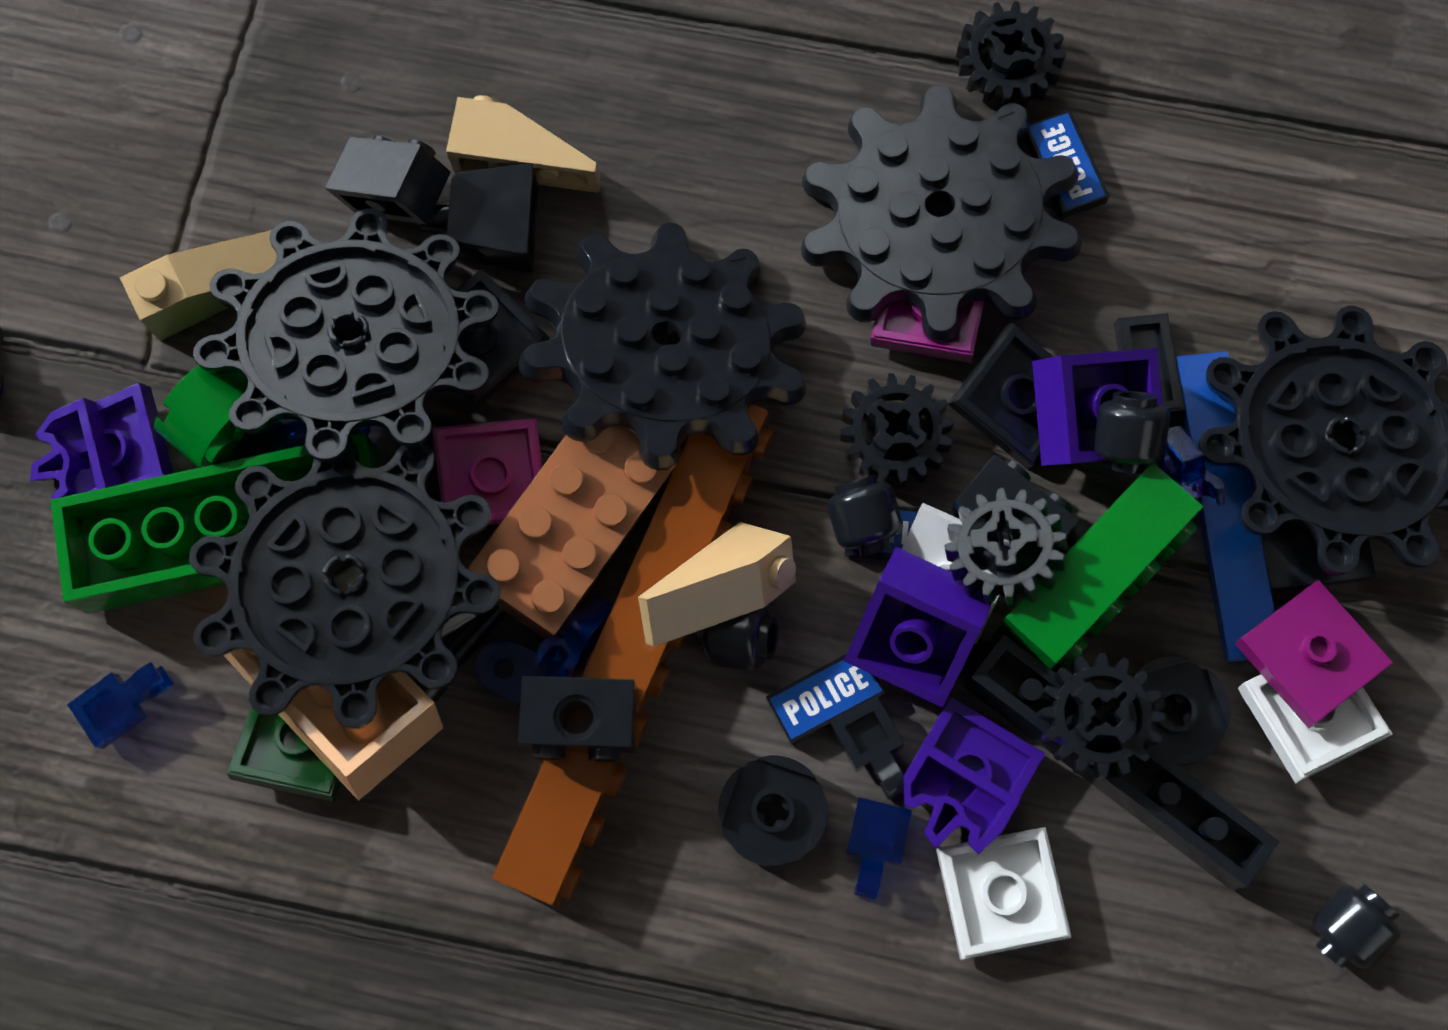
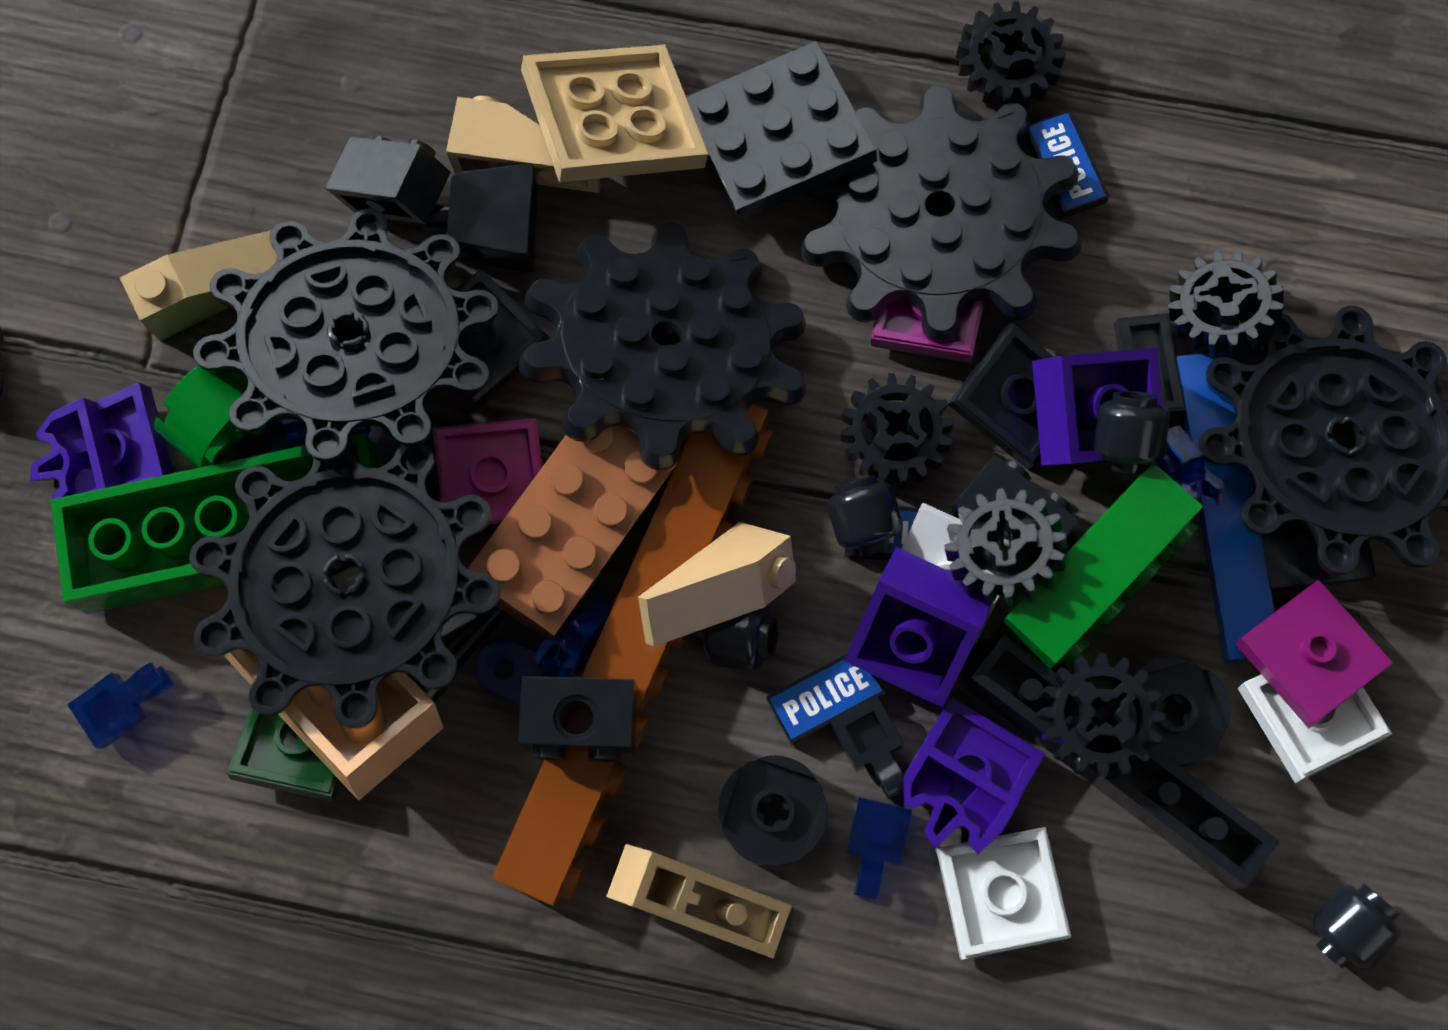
(613, 113): none -> tan plate
(699, 900): none -> tan slope
(780, 130): none -> plate
(1226, 303): none -> black gear

